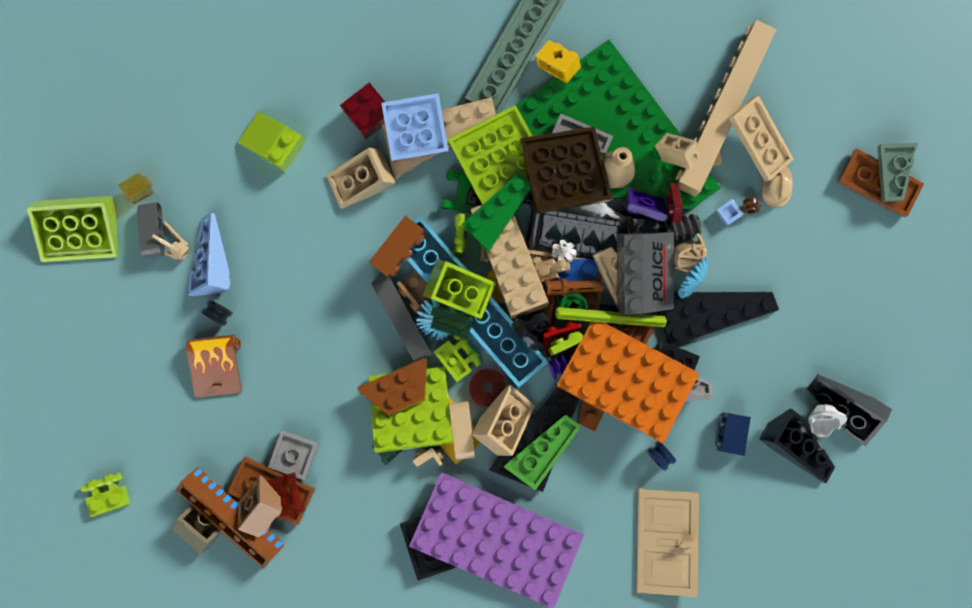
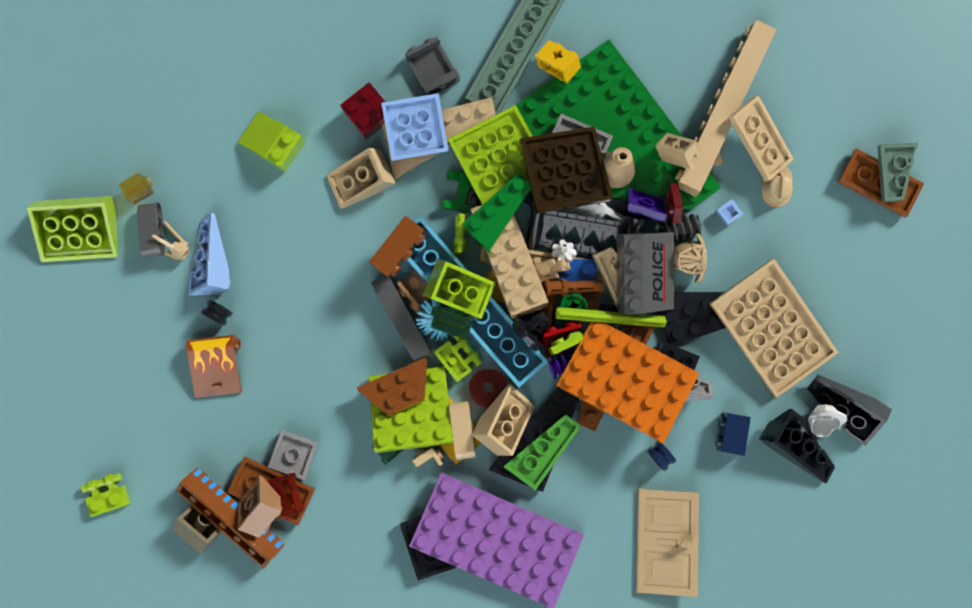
(431, 66): none -> dark grey panel
(693, 278): medium azure hair -> none
(751, 206): reddish brown plate -> none
(774, 328): none -> tan plate

